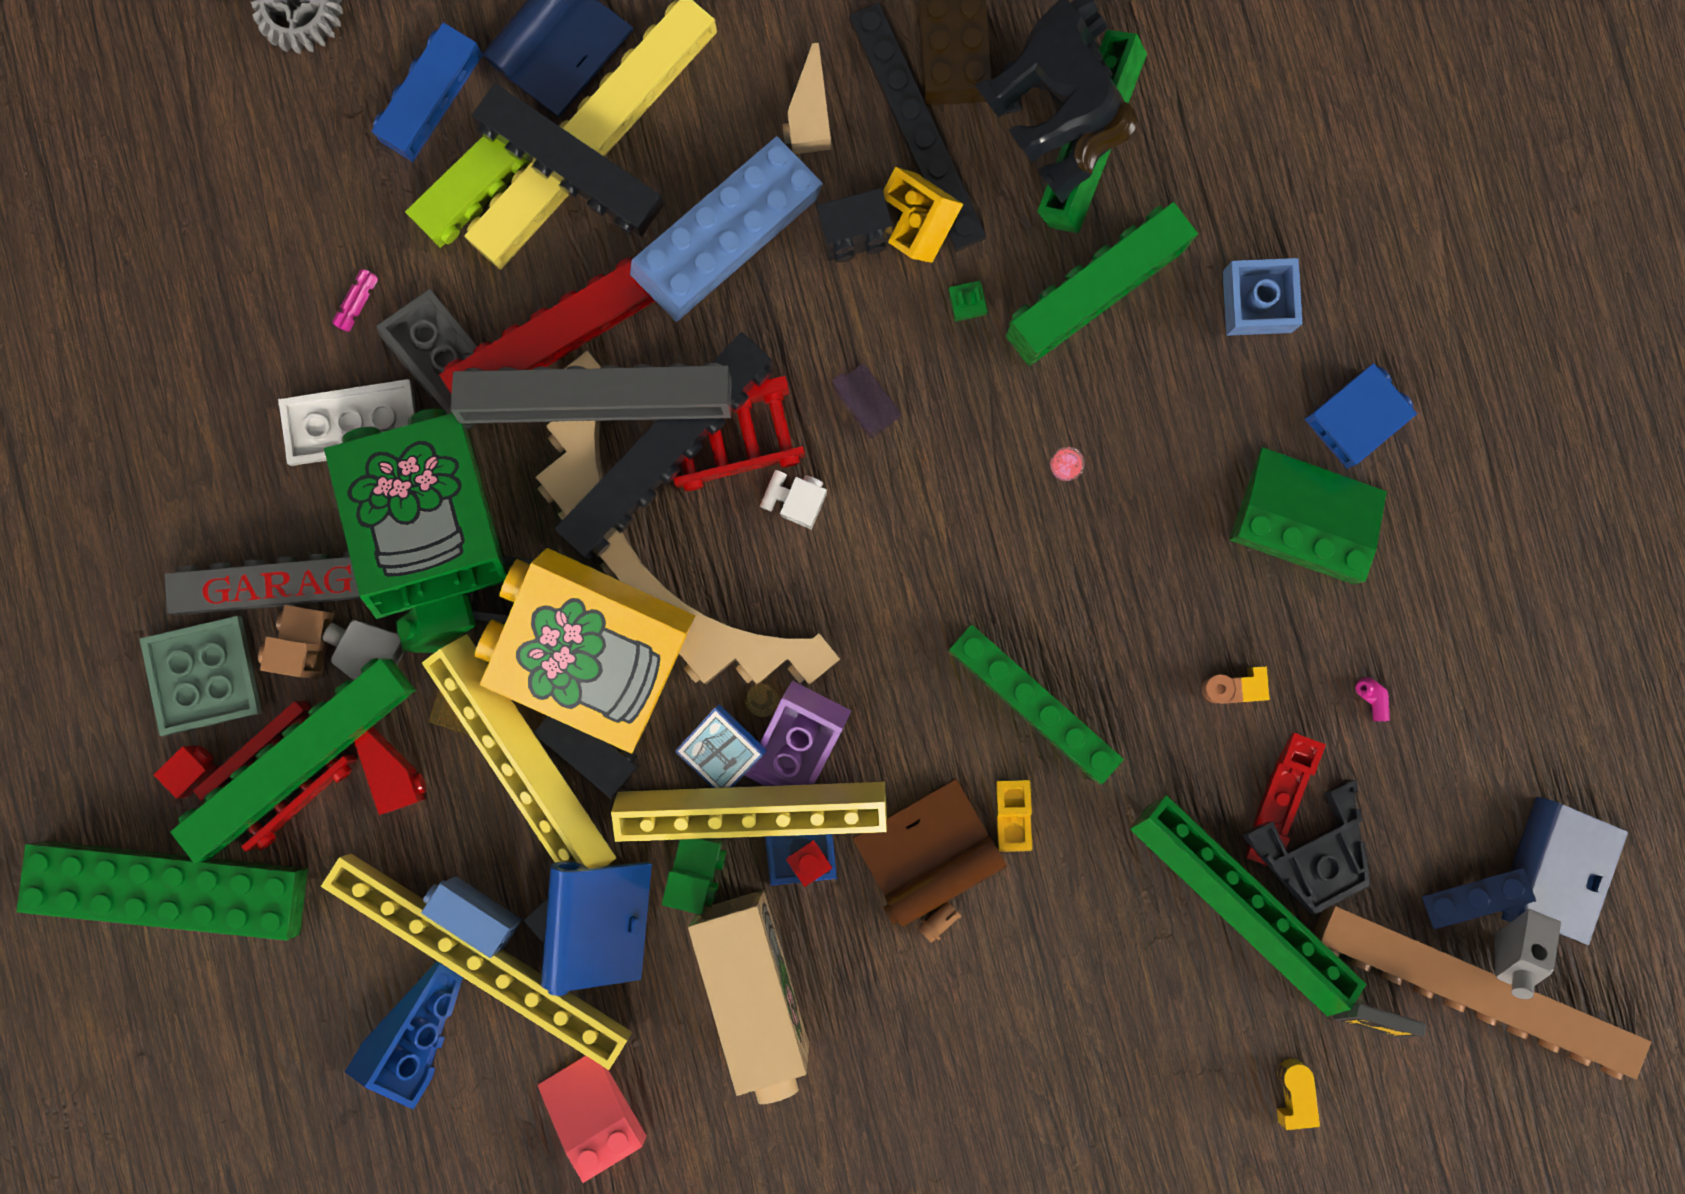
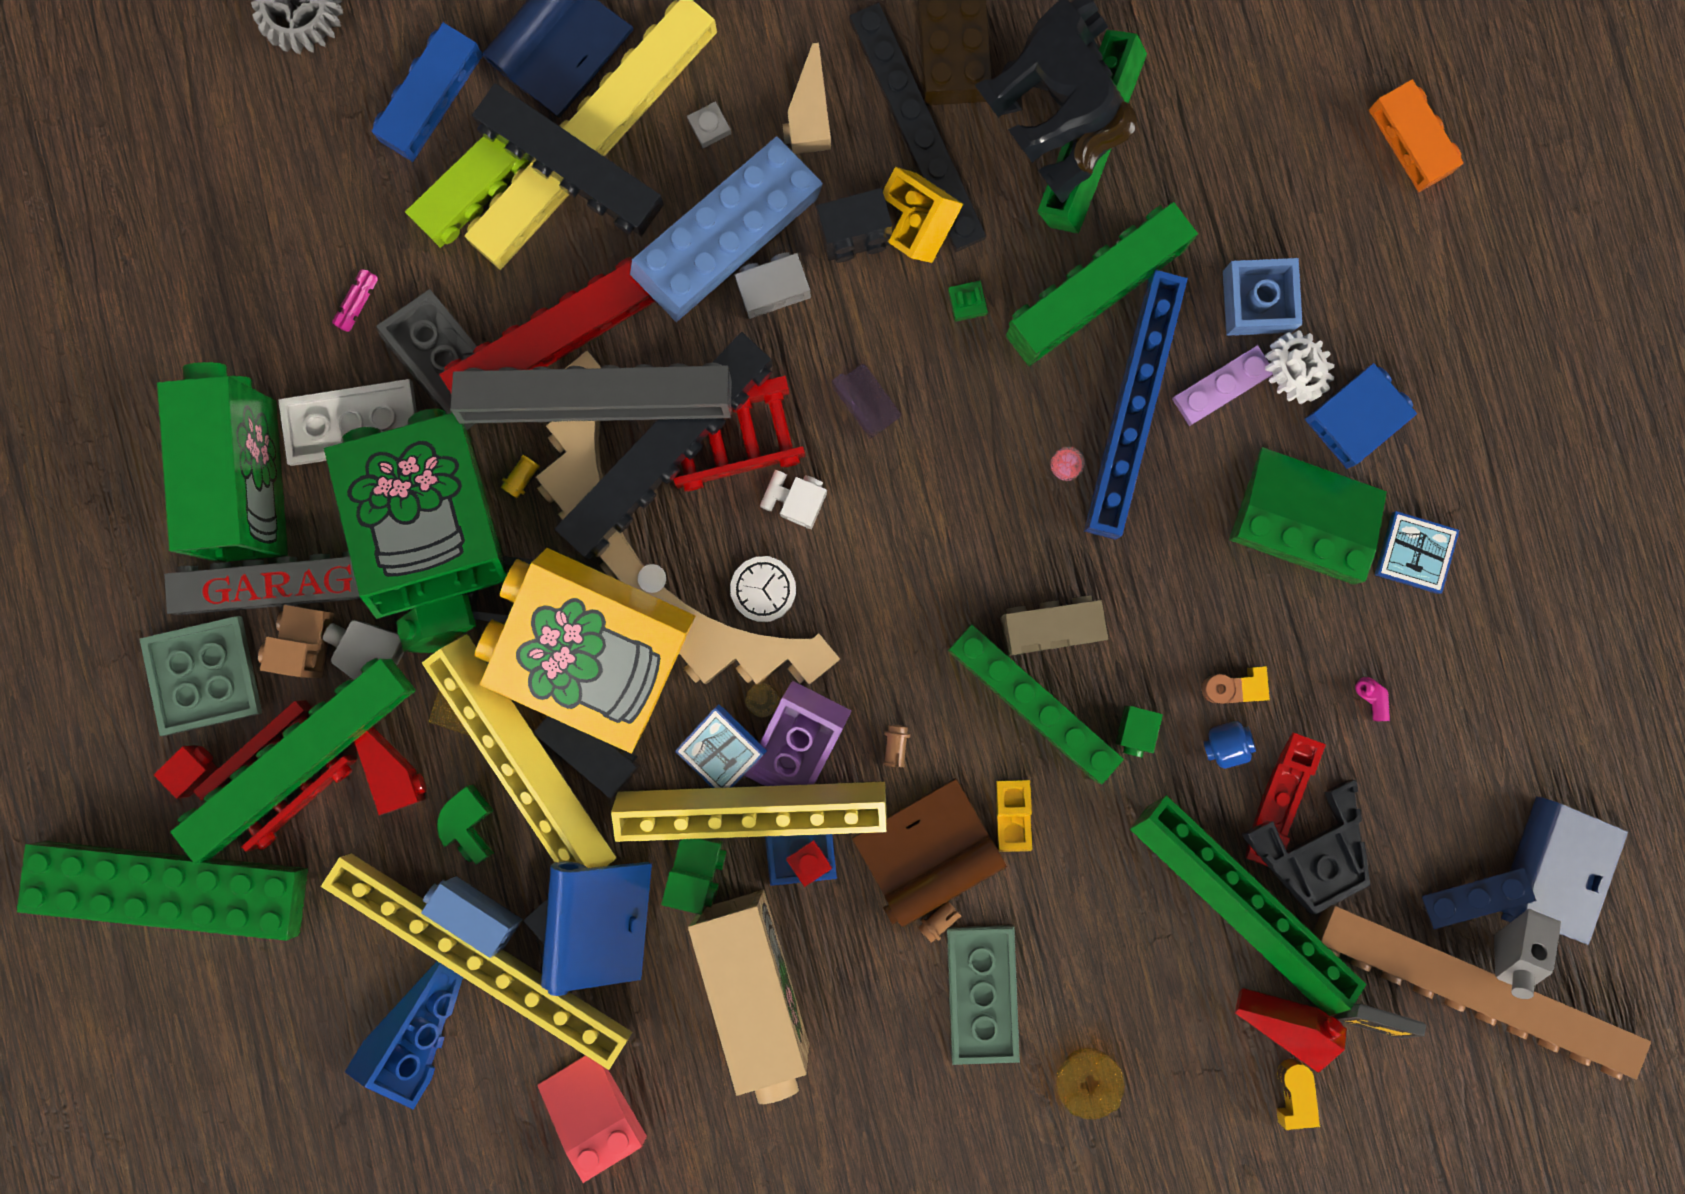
(221, 466): none -> green brick
(458, 821): none -> green brick
(520, 476): none -> yellow pin
(651, 578): none -> white sticker
(709, 124): none -> light grey plate
(763, 589): none -> white tile
(772, 284): none -> light grey brick
(896, 745): none -> medium nougat pin
(983, 994): none -> sand green tile
(1053, 626): none -> dark tan wedge
(1104, 1098): none -> clear yellow plate
(1135, 405): none -> blue brick
(1138, 731): none -> green brick
(1222, 386): none -> lavender plate
(1230, 745): none -> blue head
(1294, 1026): none -> red slope
(1299, 367): none -> white gear
(1416, 135): none -> orange brick
(1417, 552): none -> tile

